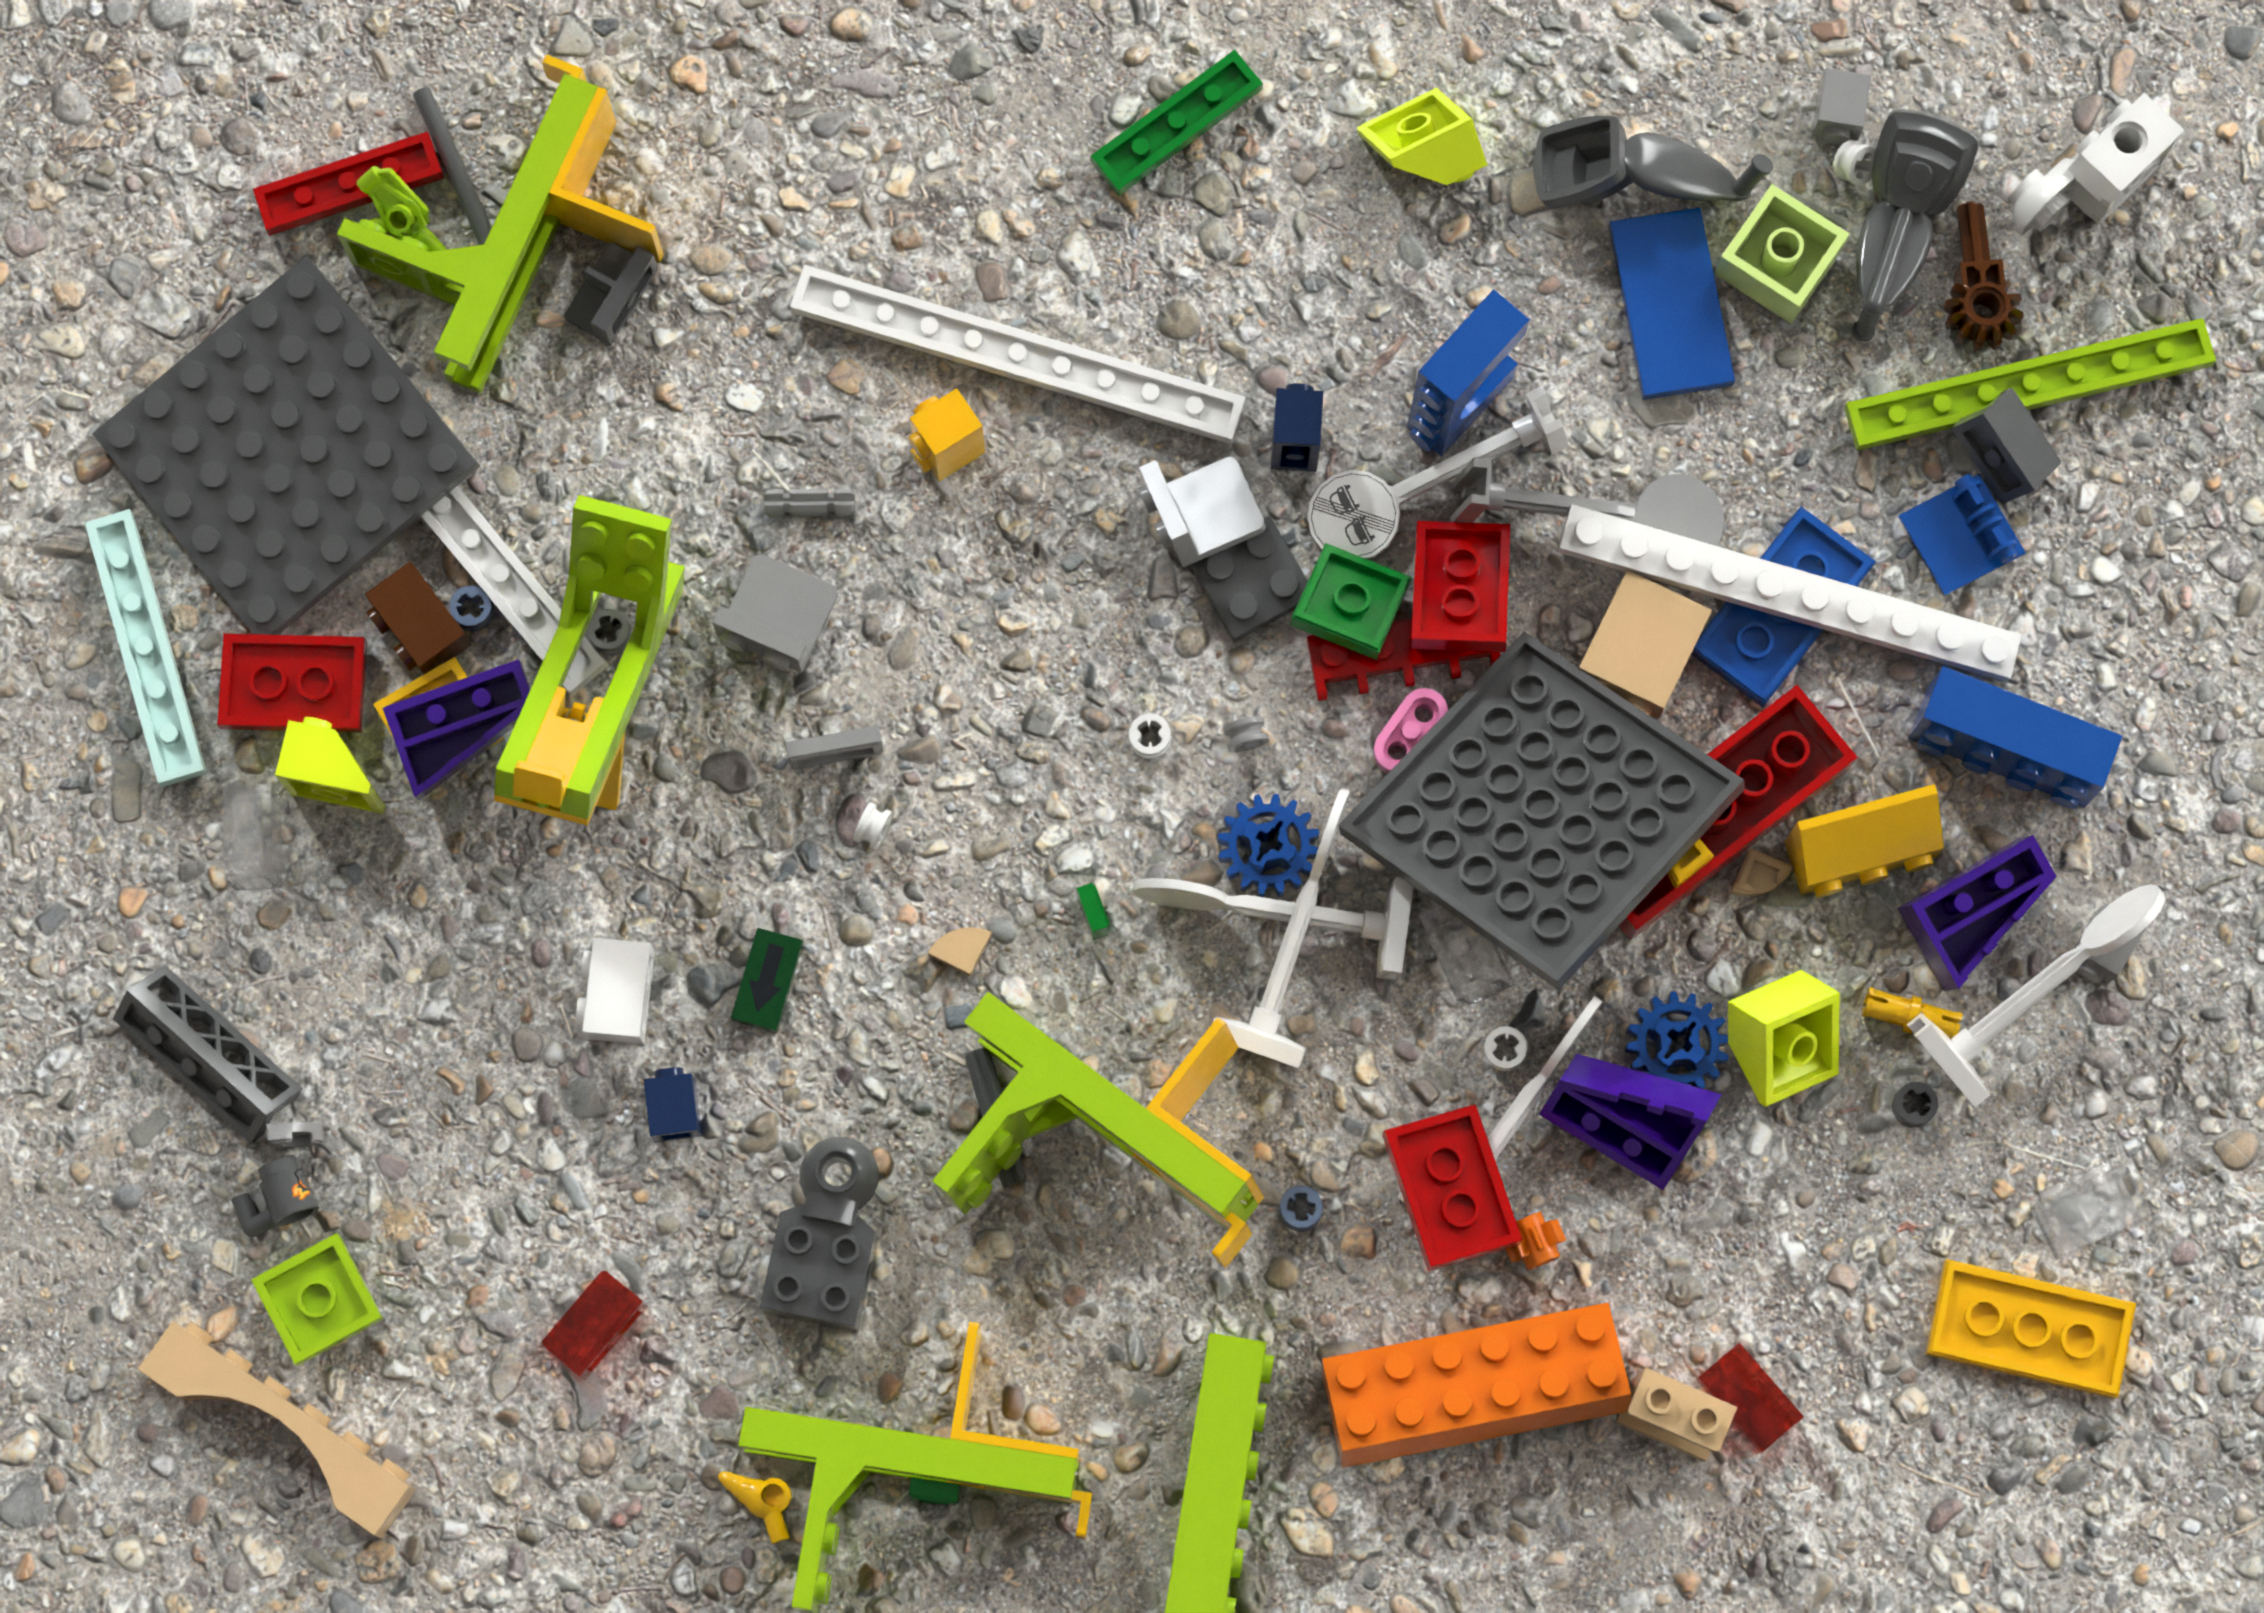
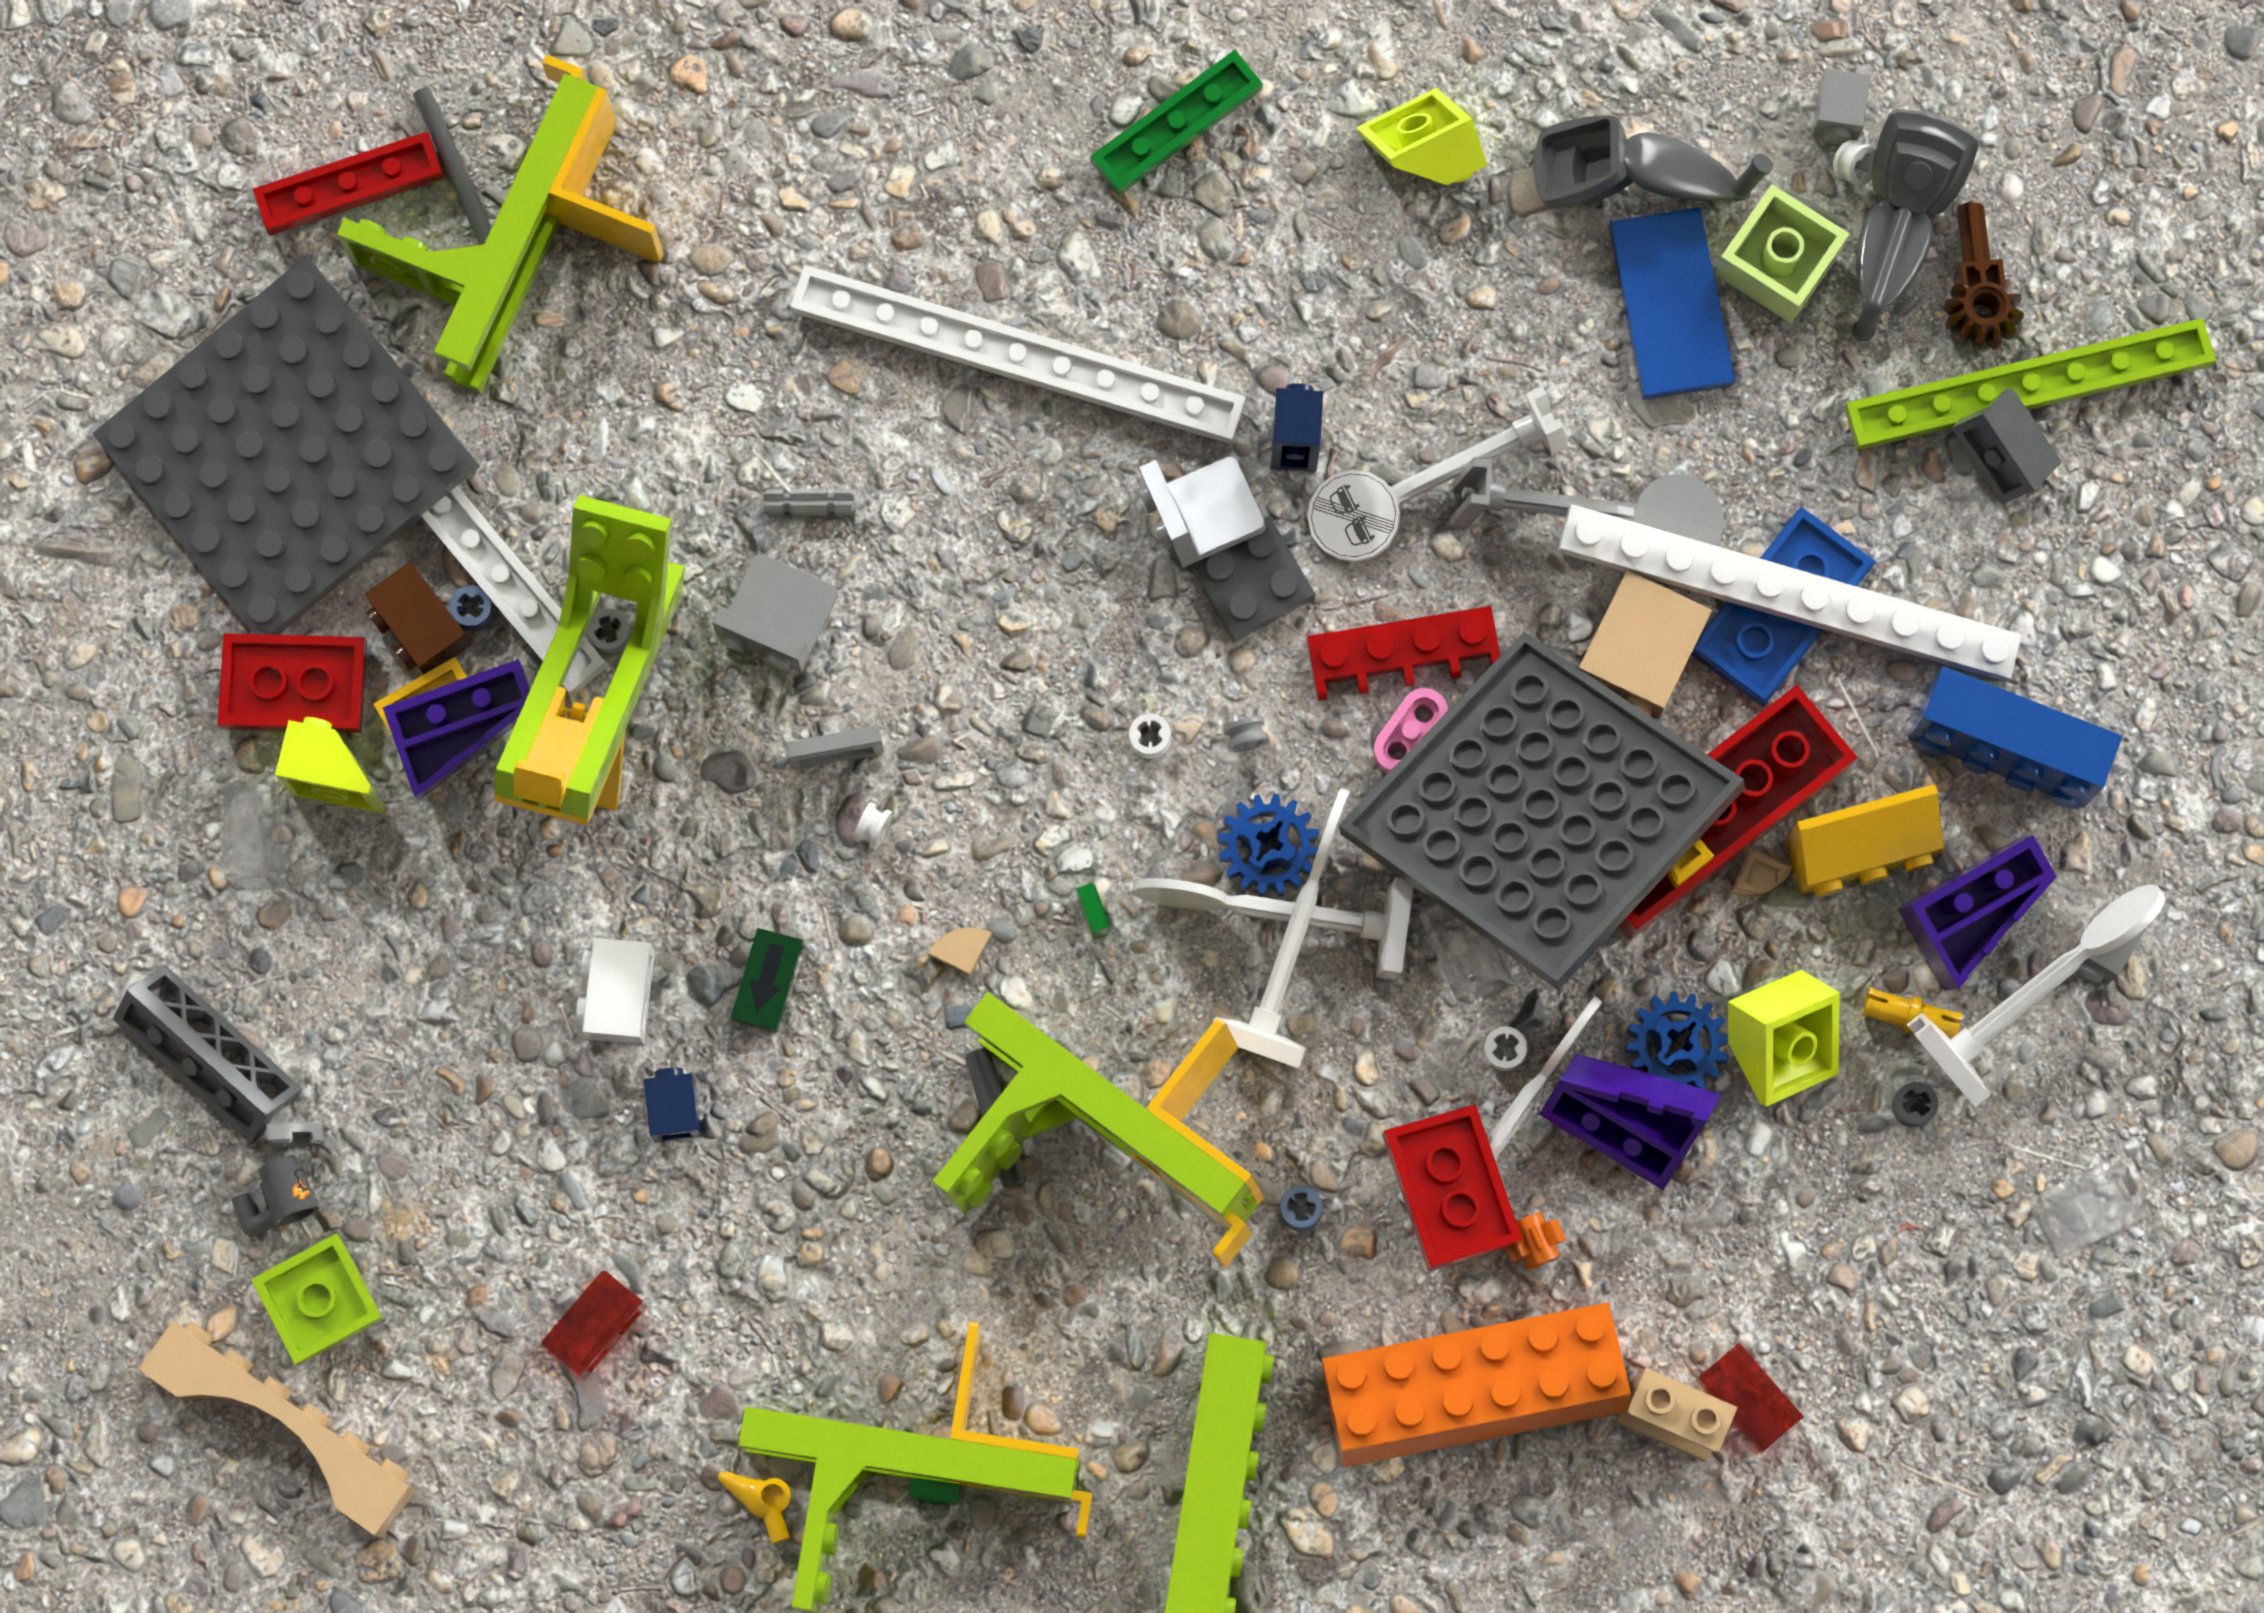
(145, 648): light aqua plate -> none
(398, 207): lime piece -> none
(611, 291): dark grey panel -> none
(823, 1246): dark grey brick -> none
(945, 435): yellow brick -> none
(1351, 601): green plate -> none
(1461, 586): red plate -> none
(1465, 374): blue arch -> none
(1961, 534): blue hinge -> none
(2030, 1328): yellow tile -> none
(2103, 170): white brick -> none

